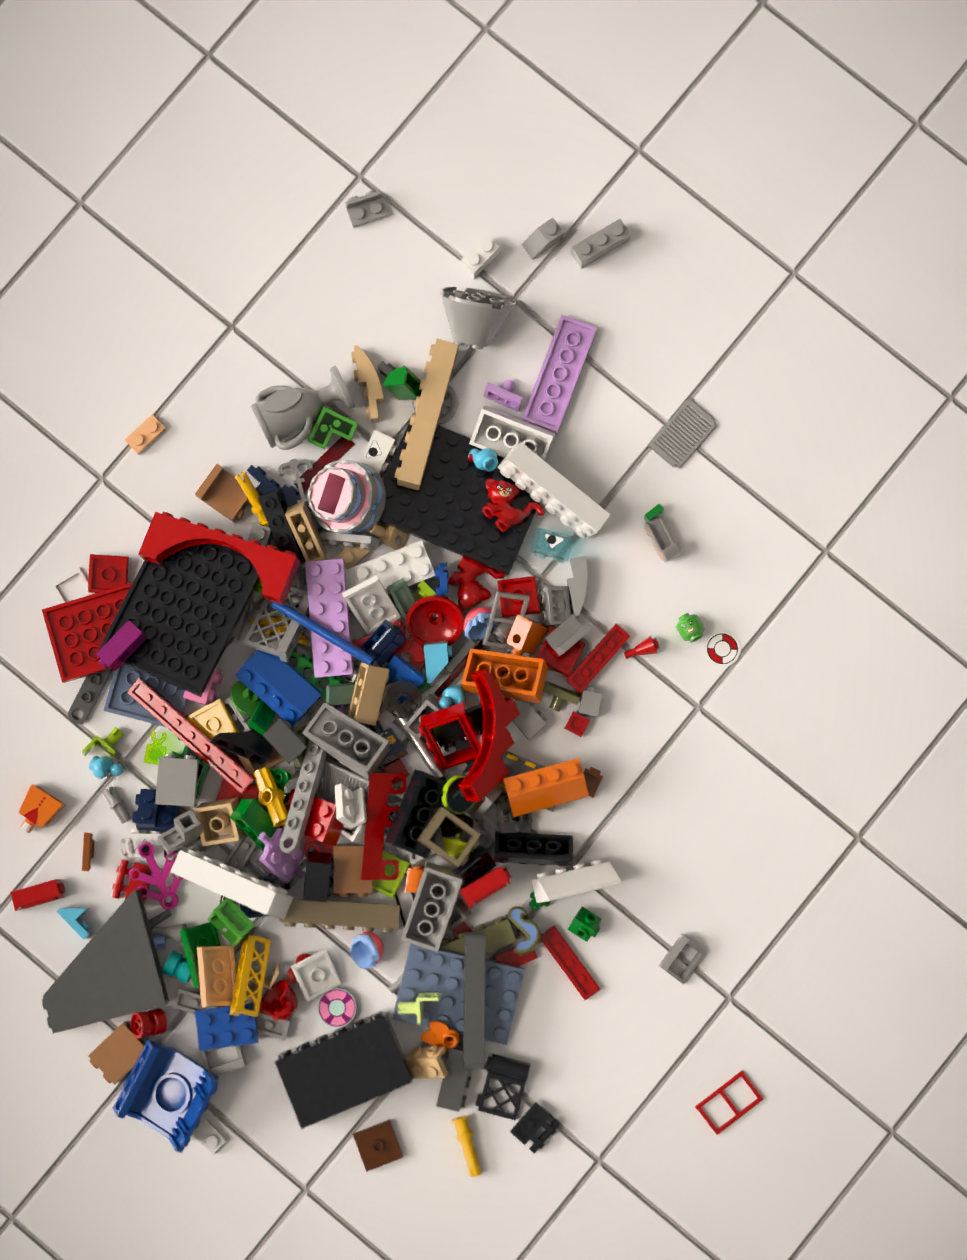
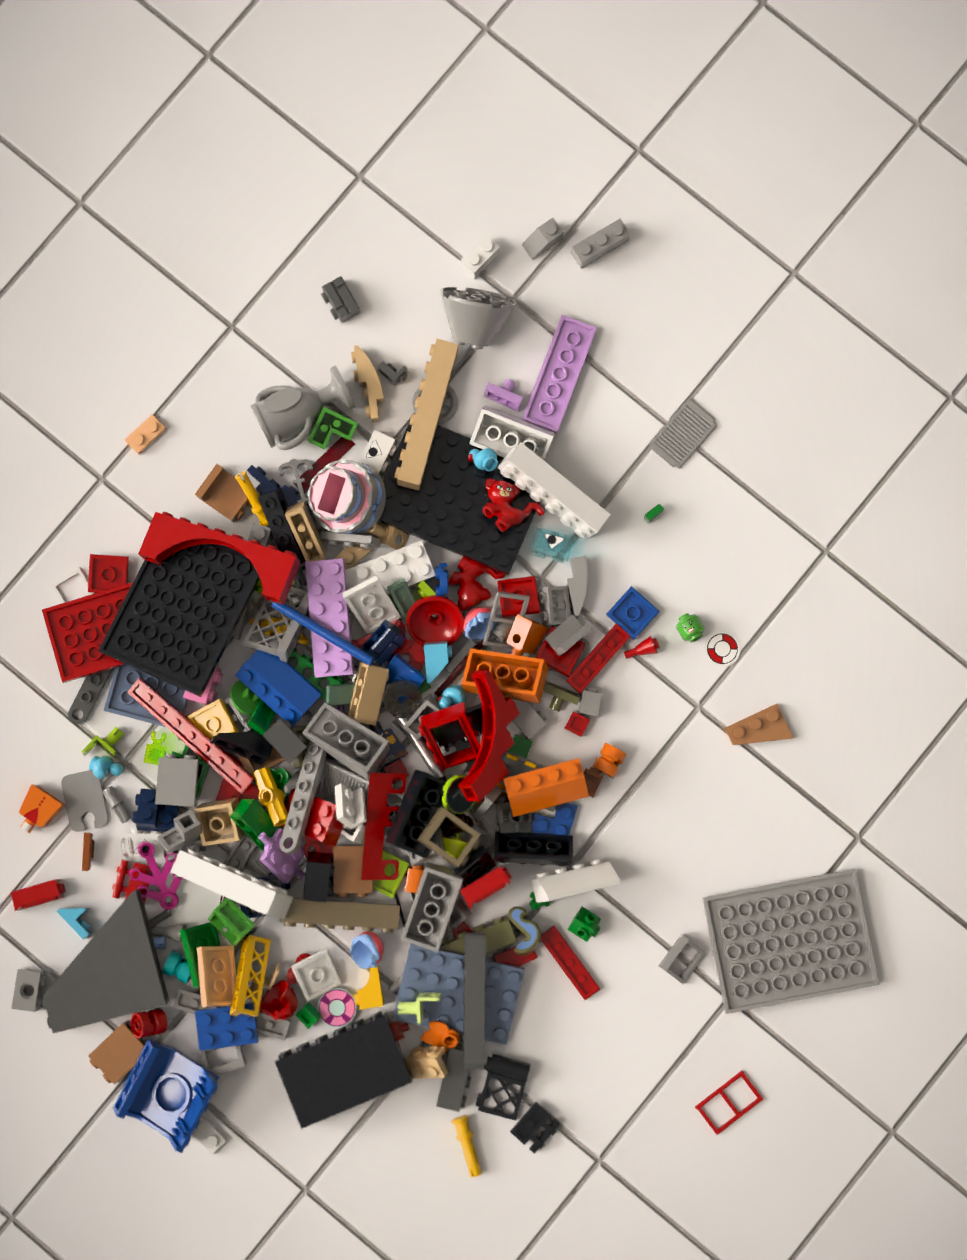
(21, 999): none -> light grey brick
(83, 795): none -> light grey piece
(120, 646): magenta brick -> none
(308, 1015): none -> green plate
(340, 299): none -> dark grey brick
(366, 208): light grey bracket -> none
(371, 994): none -> yellow arch
(378, 1145): reddish brown plate -> none
(399, 1029): none -> clear red tile
(403, 384): green brick -> none
(521, 746): none -> green tile
(559, 825): none -> blue plate
(609, 760): none -> orange wheel
(632, 612): none -> blue plate
(662, 539): light grey animal -> none
(760, 727): none -> medium nougat wing
(790, 941): none -> light grey plate

